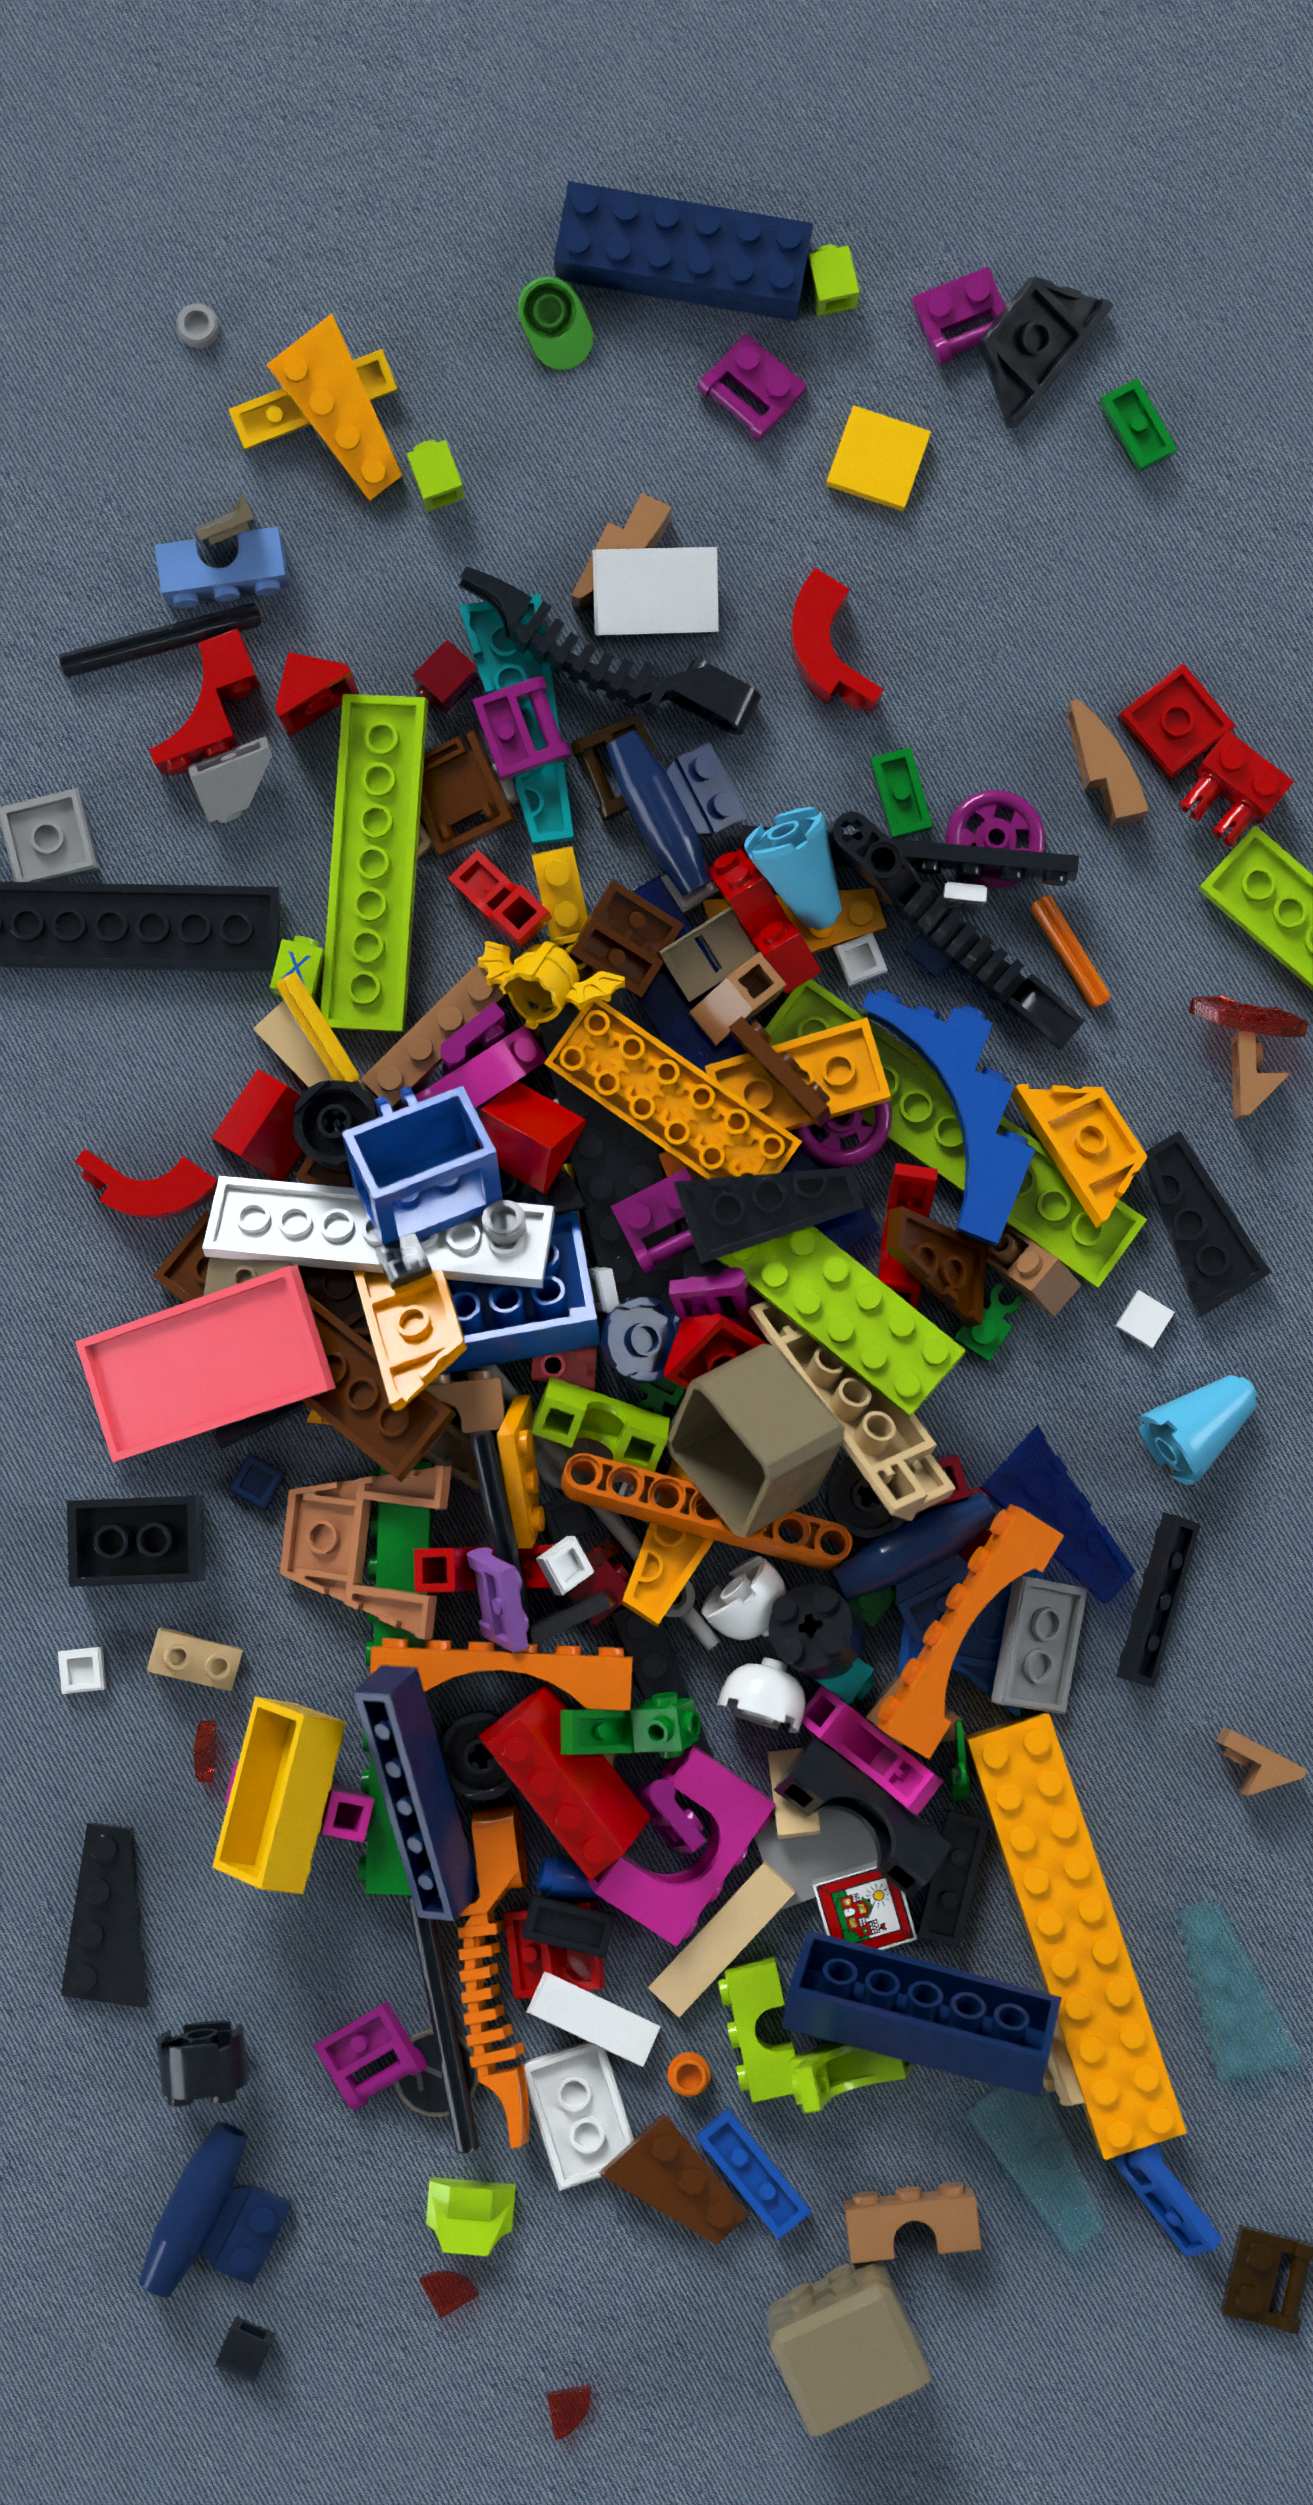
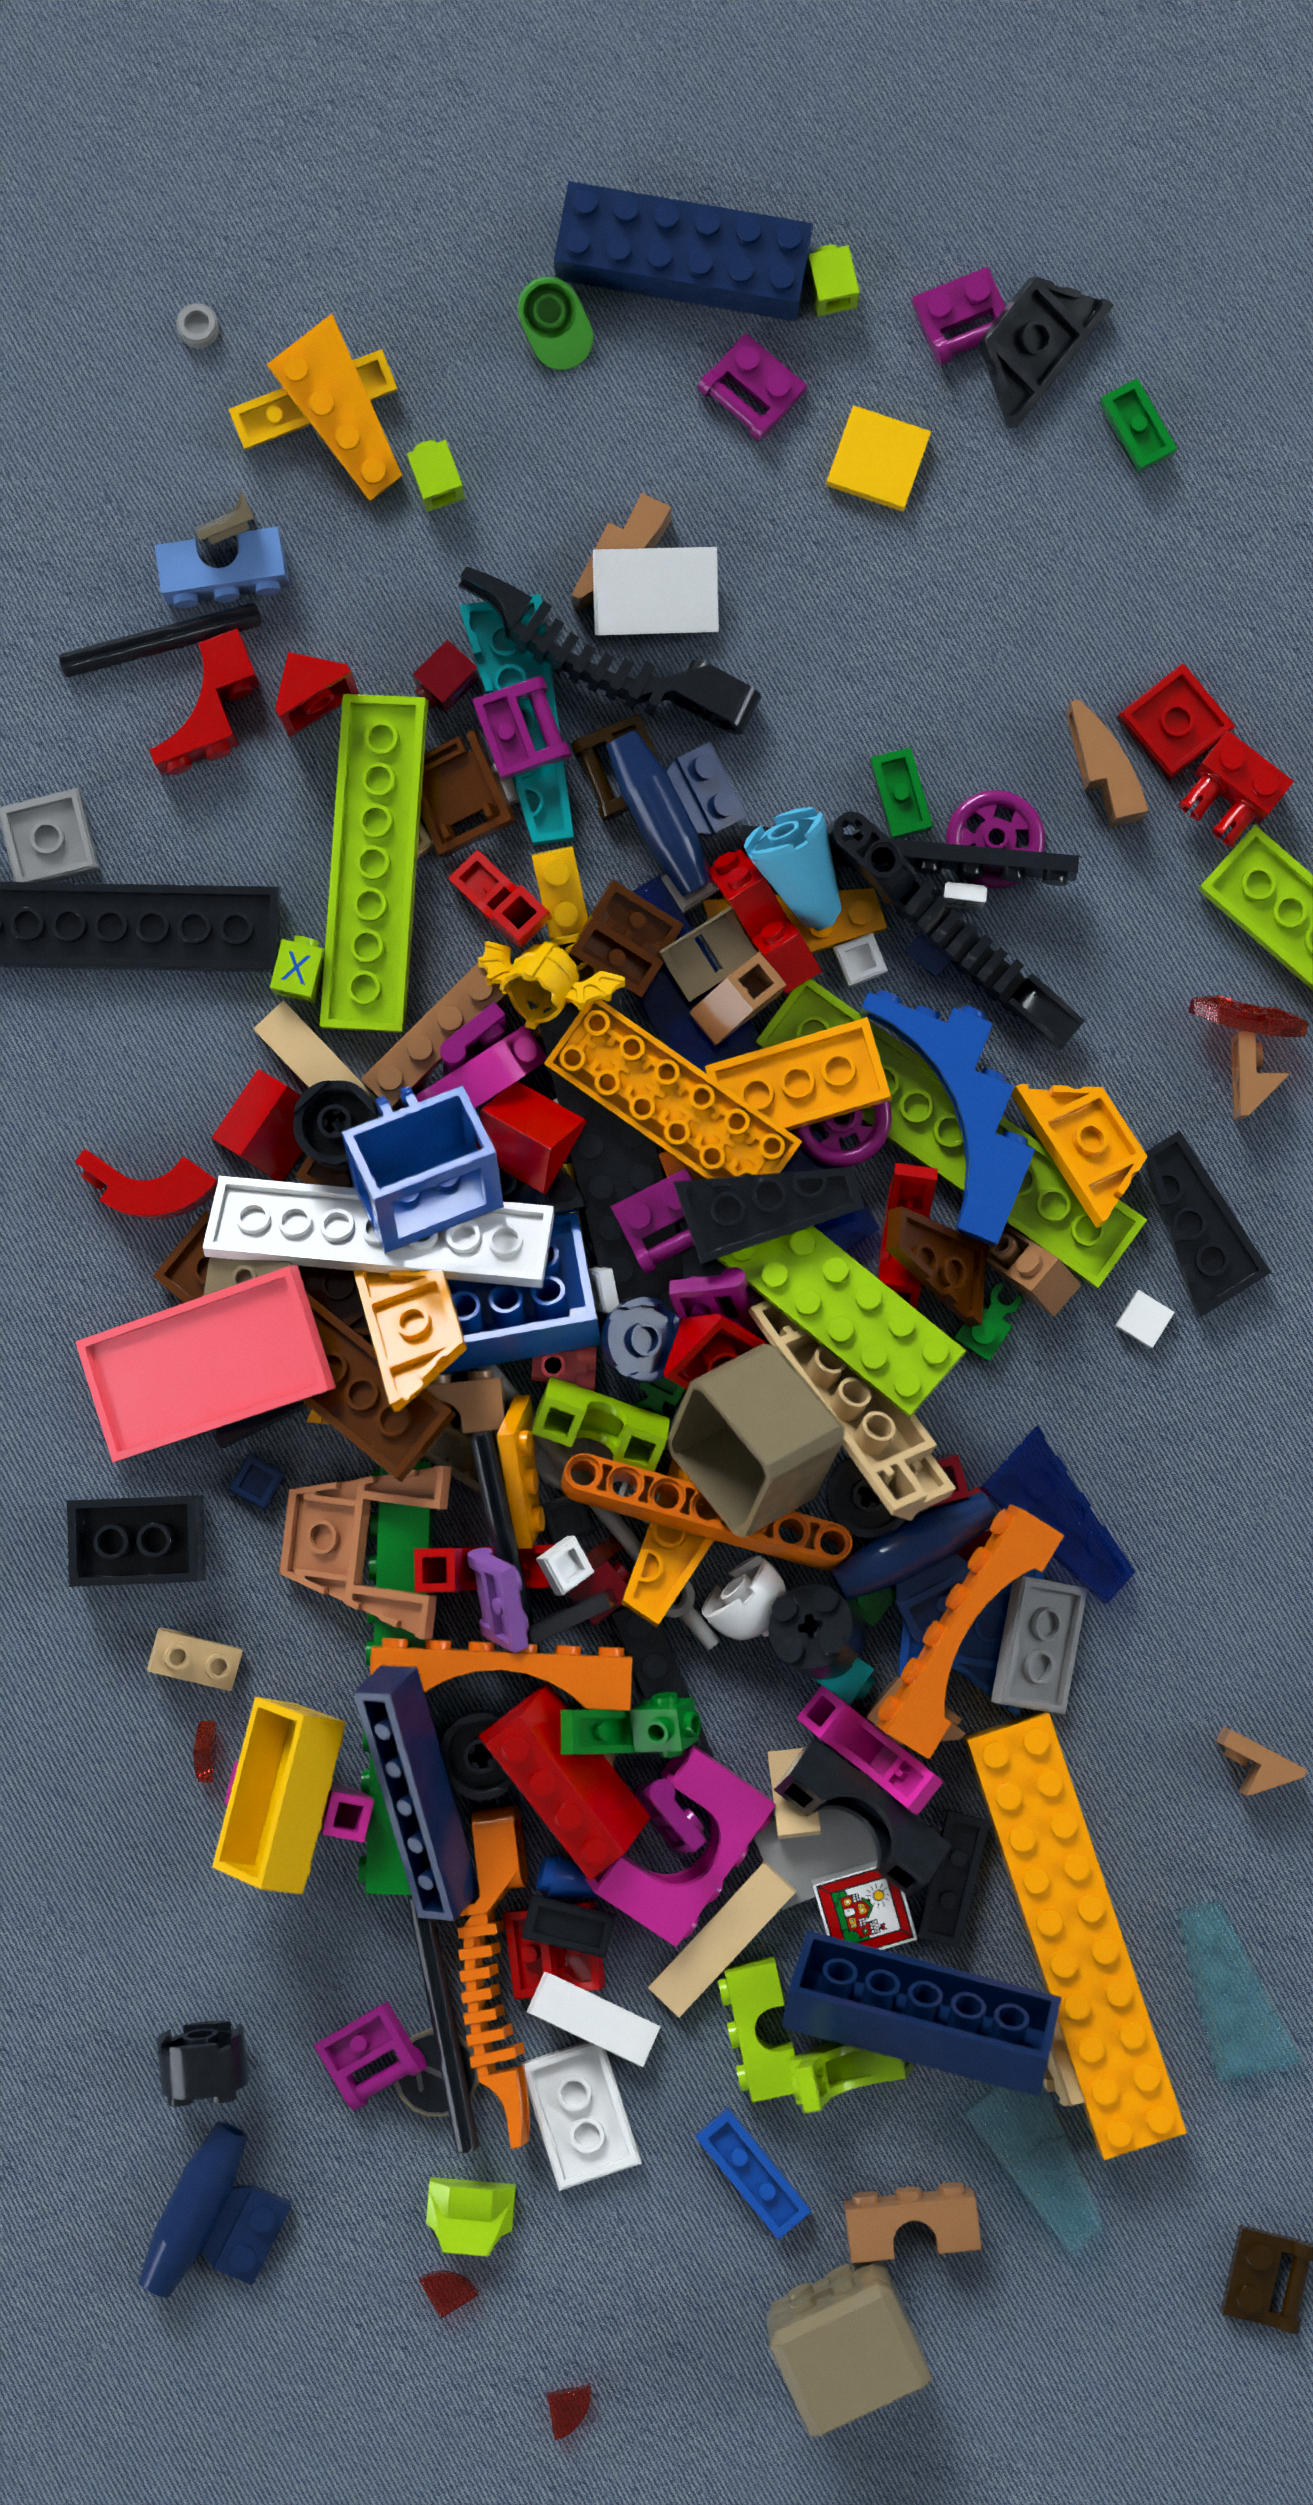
(82, 1670): white tile -> none
(105, 1936): black wing -> none
(230, 779): light grey slope -> none
(244, 2349): black brick -> none
(316, 1028): yellow axle -> none
(403, 1261): black tile -> none
(504, 1221): light grey tile -> none
(676, 2181): reddish brown wing -> none
(688, 2074): orange plate -> none
(764, 1695): white cylinder -> none
(782, 1070): reddish brown plate -> none
(812, 650): red arch -> none
(959, 1775): green piece -> none
(1070, 952): orange axle -> none
(1158, 1600): black plate -> none
(1168, 2200): blue plate -> none
(1197, 1426): medium azure cone -> none

